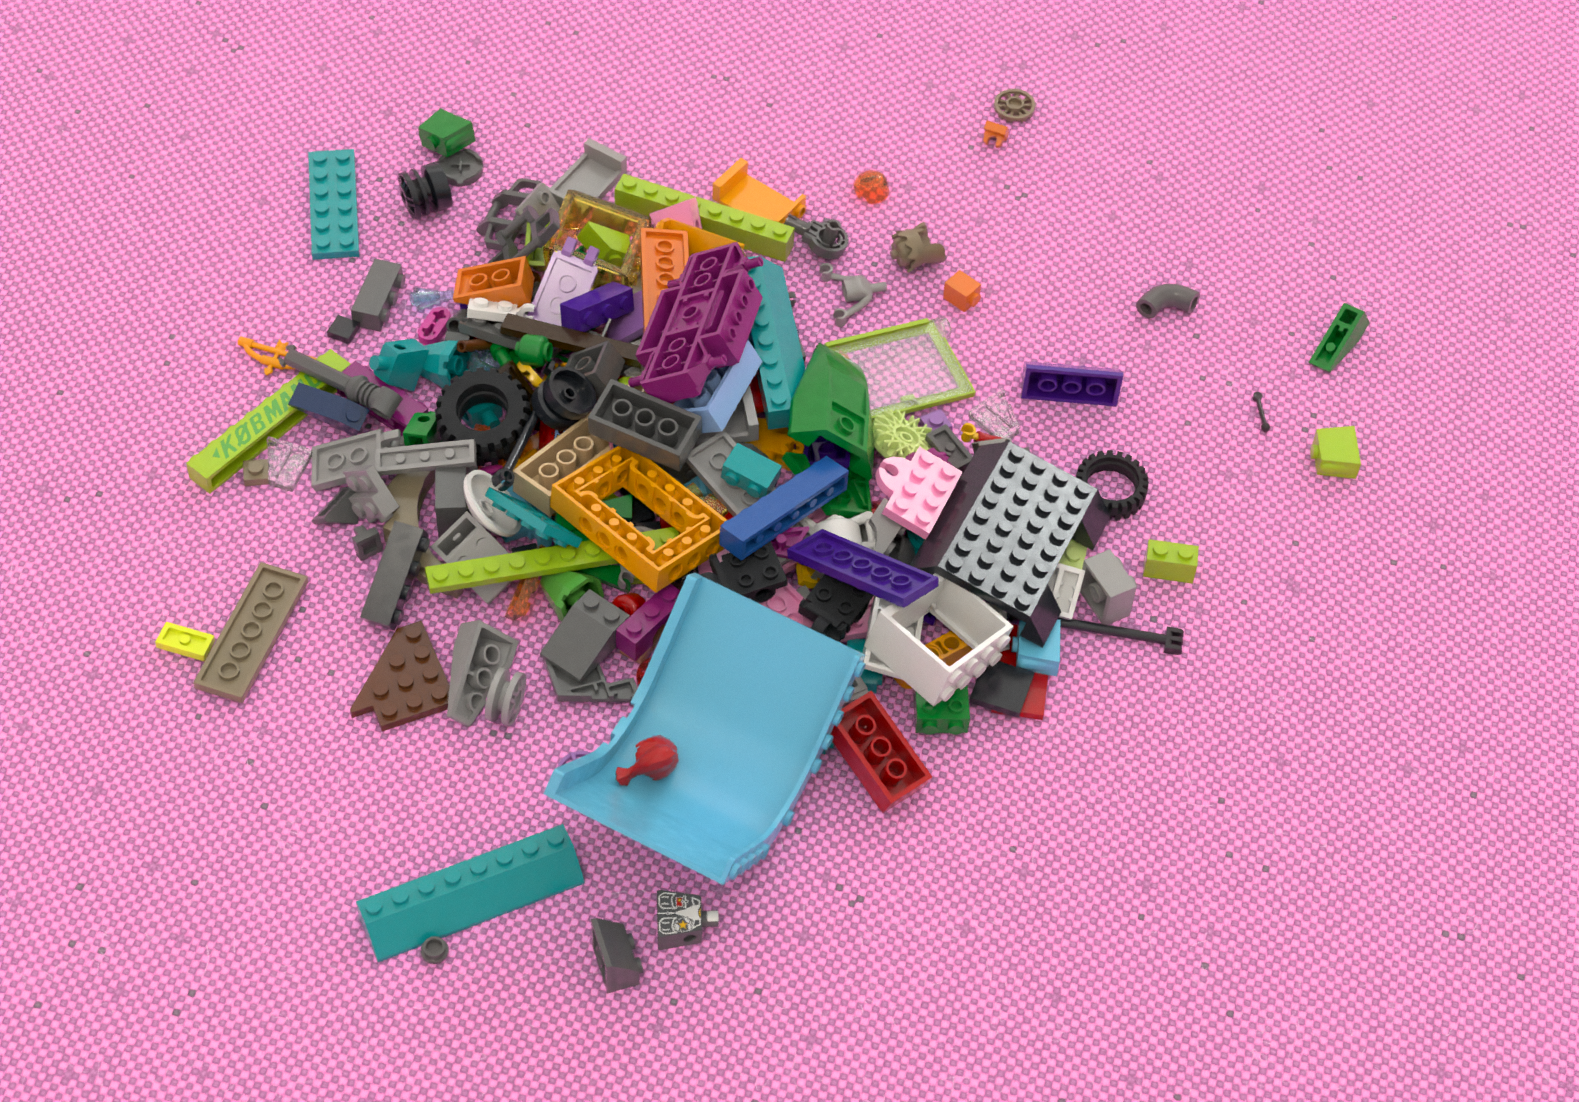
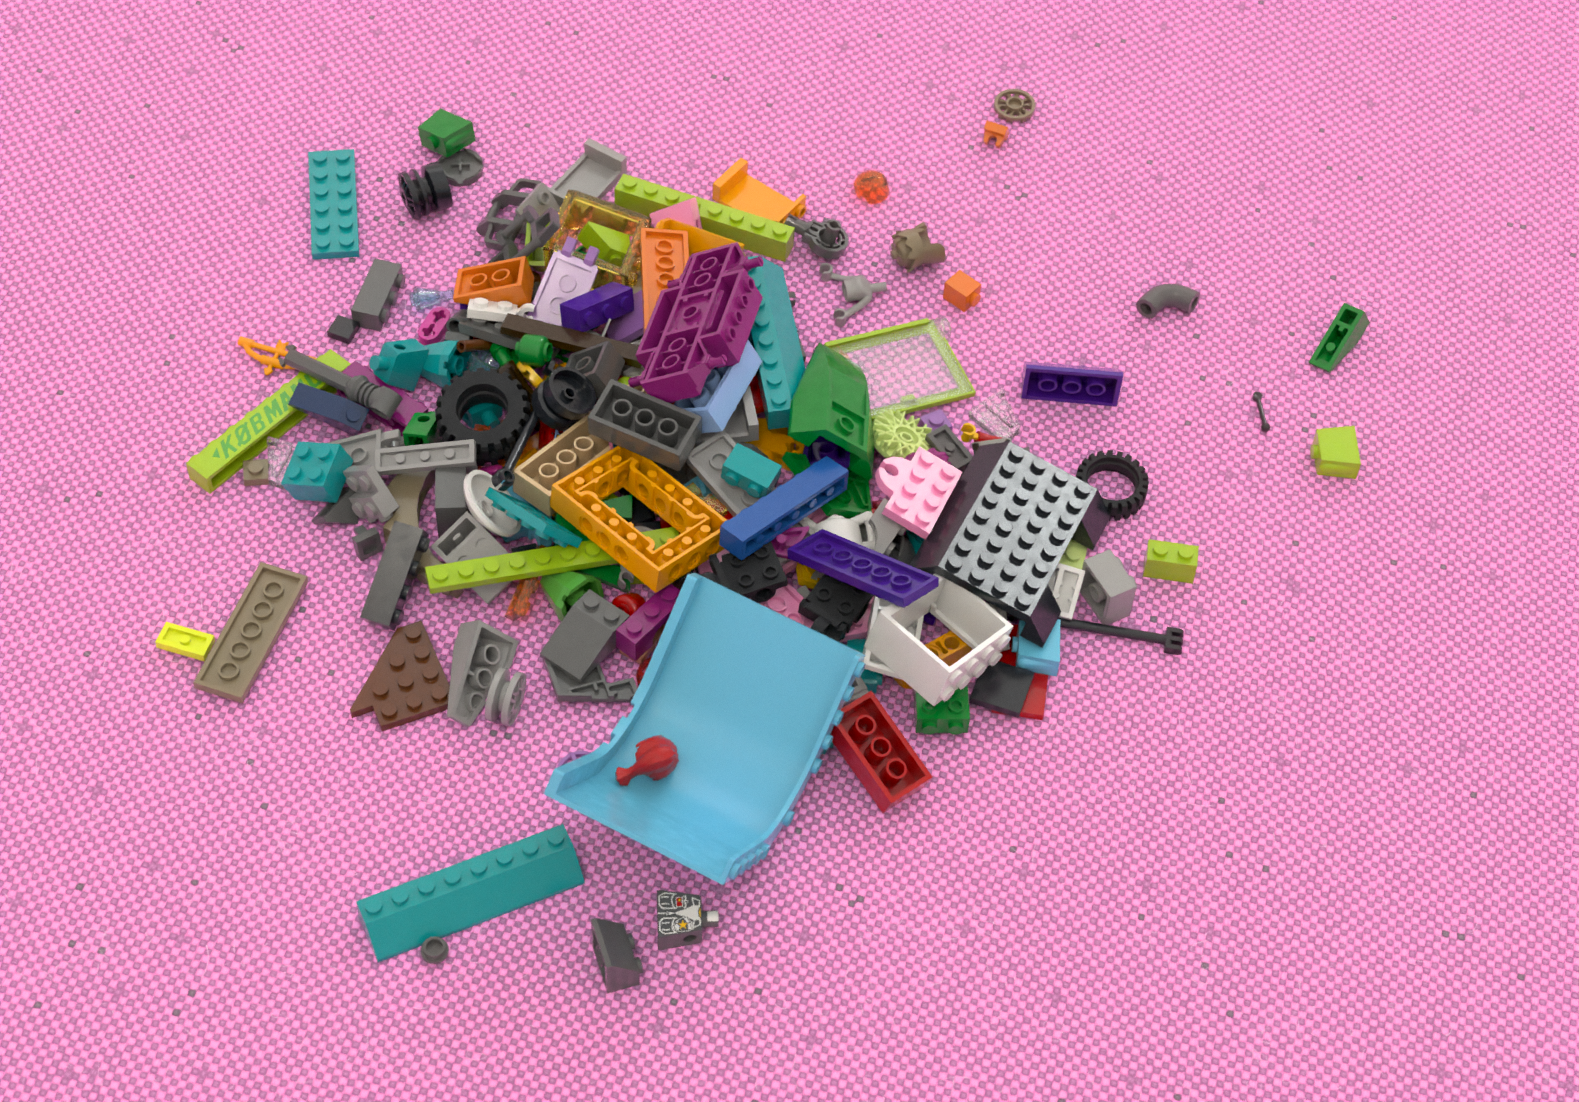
(316, 471): none -> teal brick

